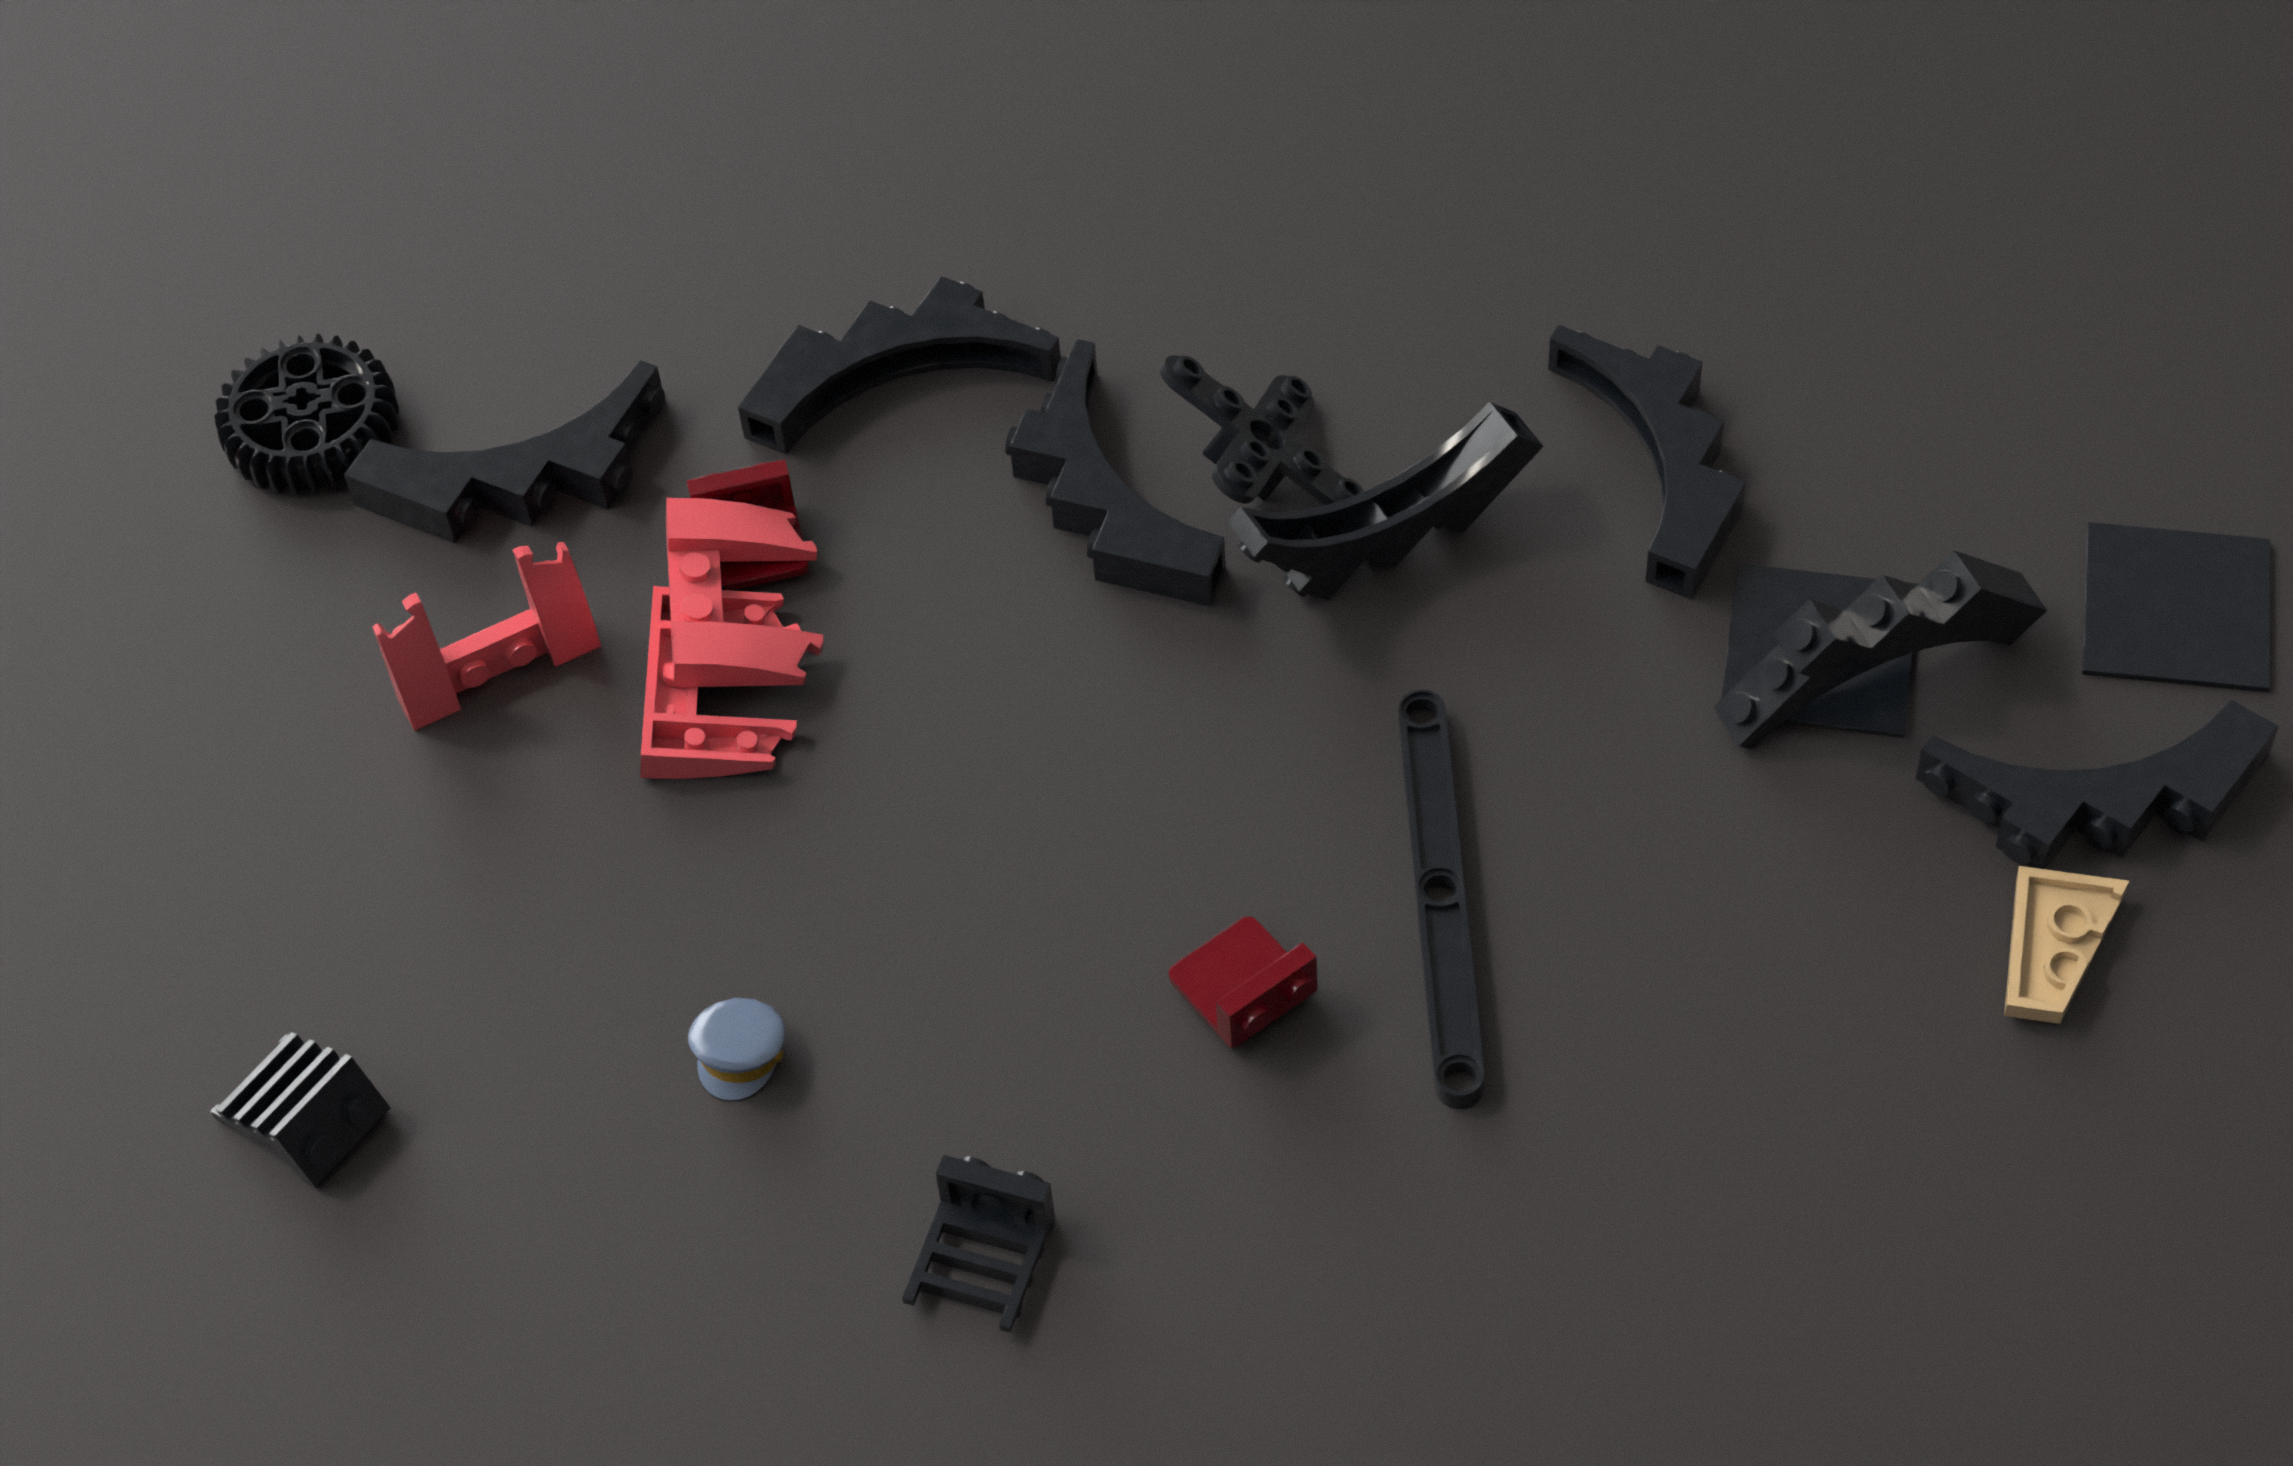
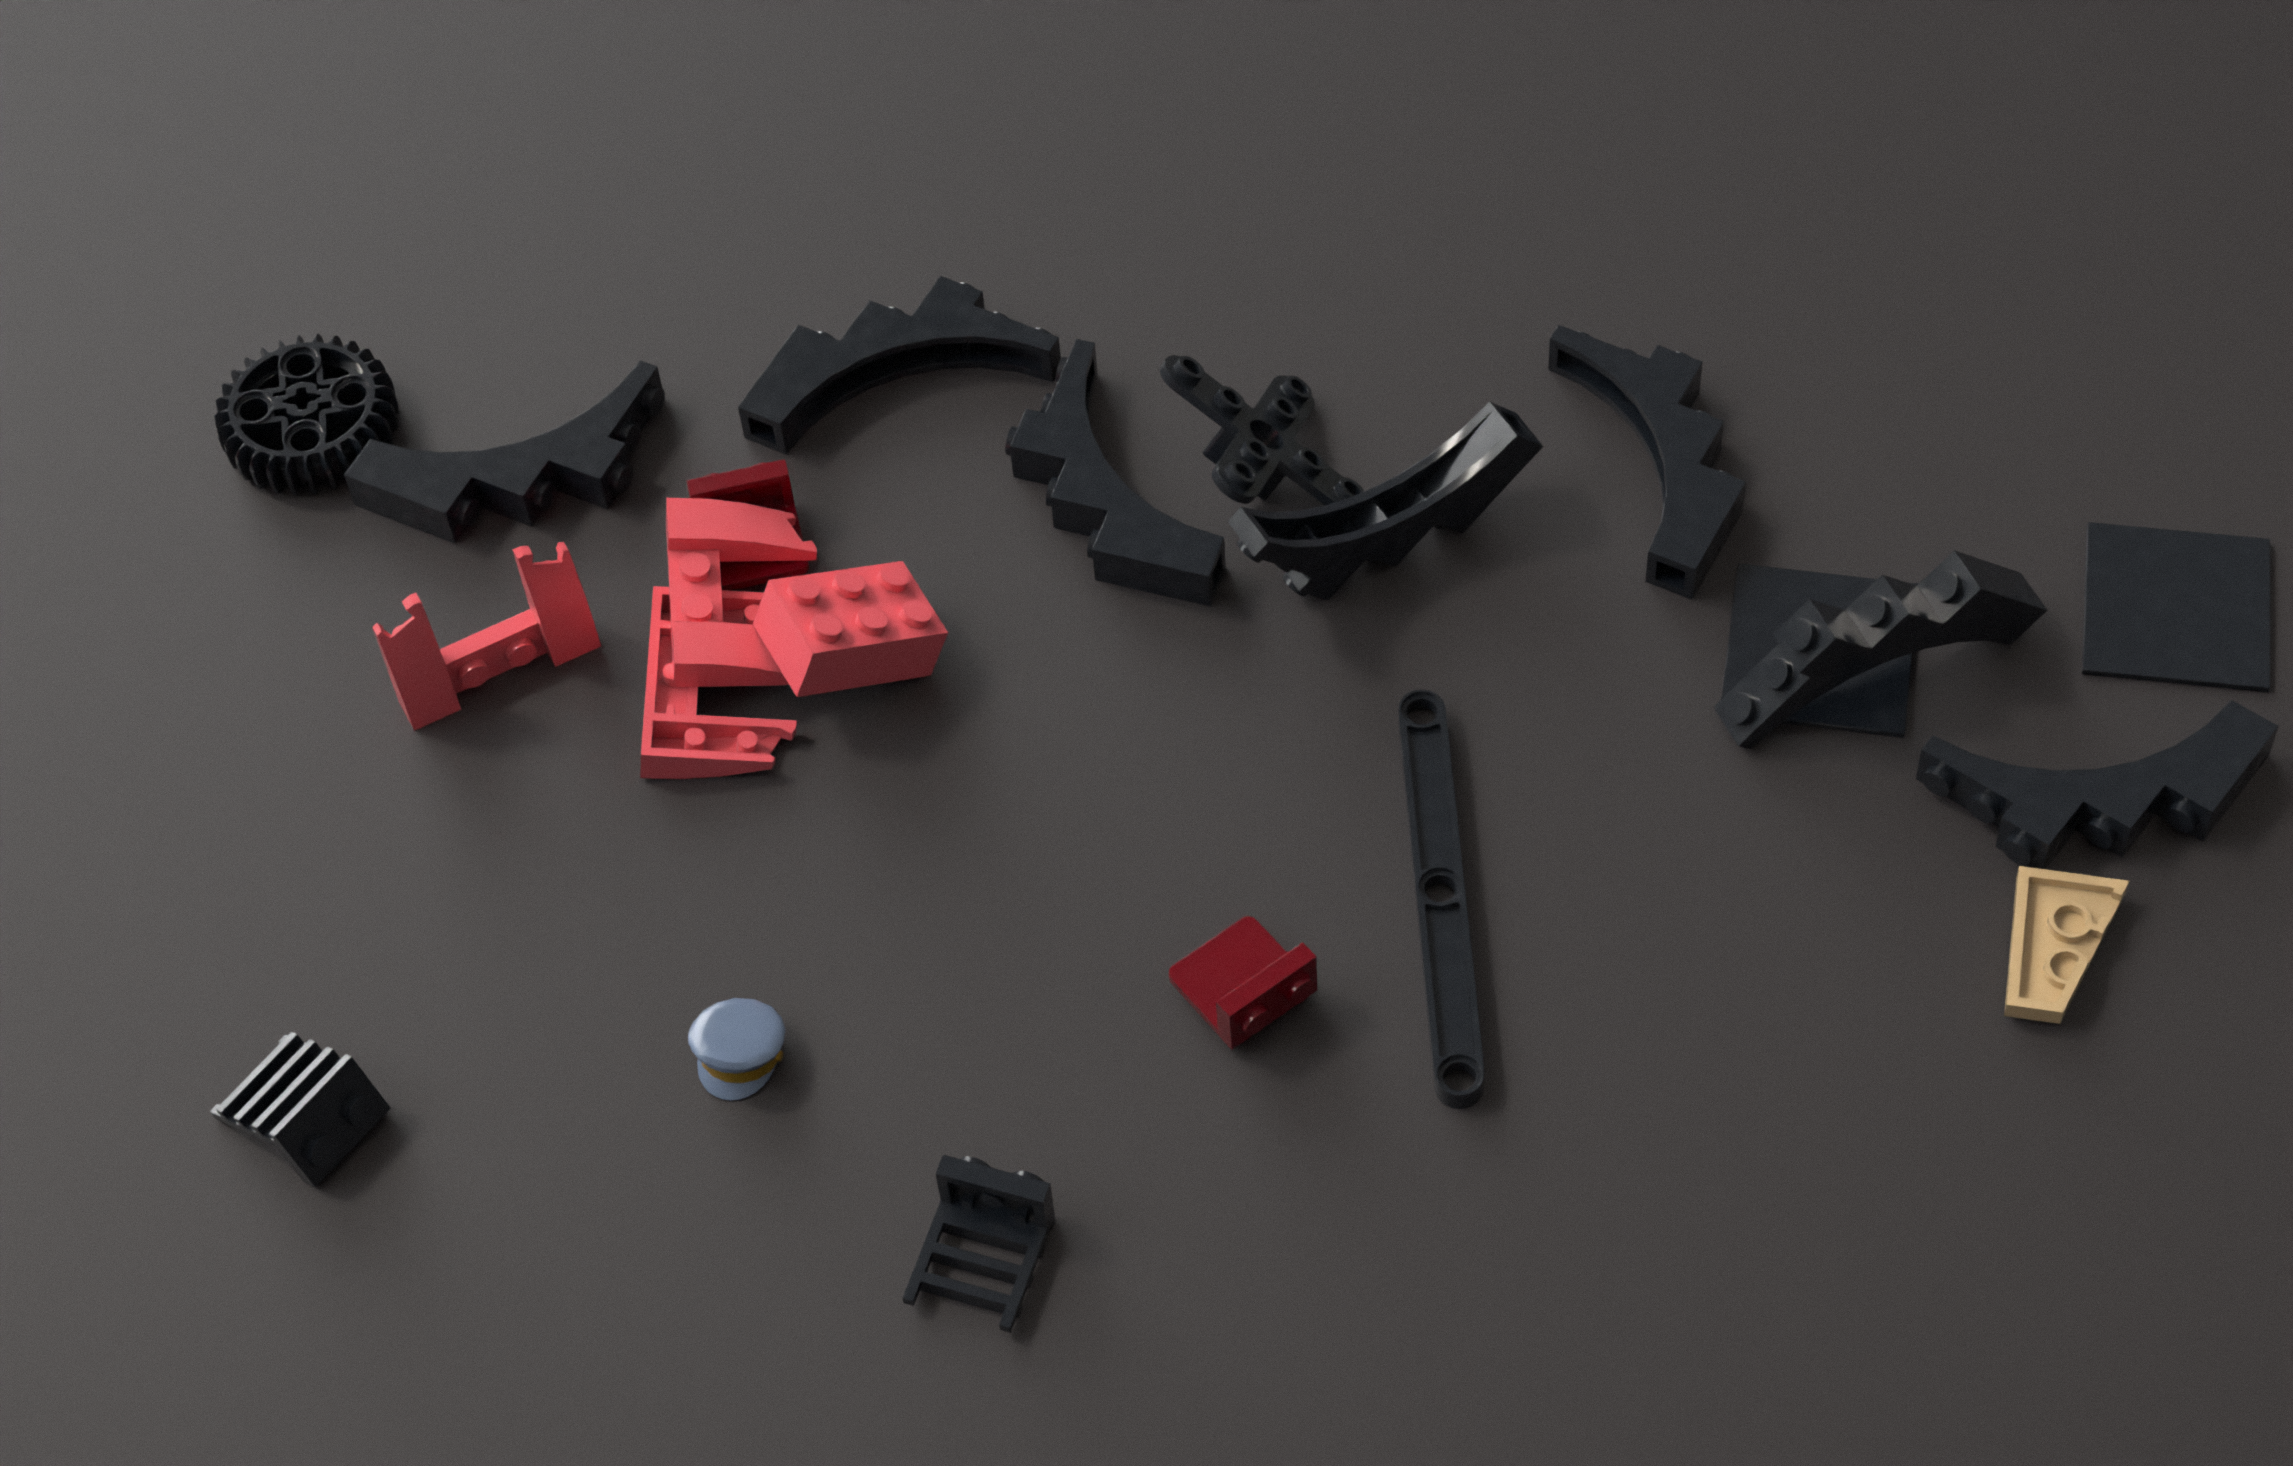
(849, 628): none -> coral brick

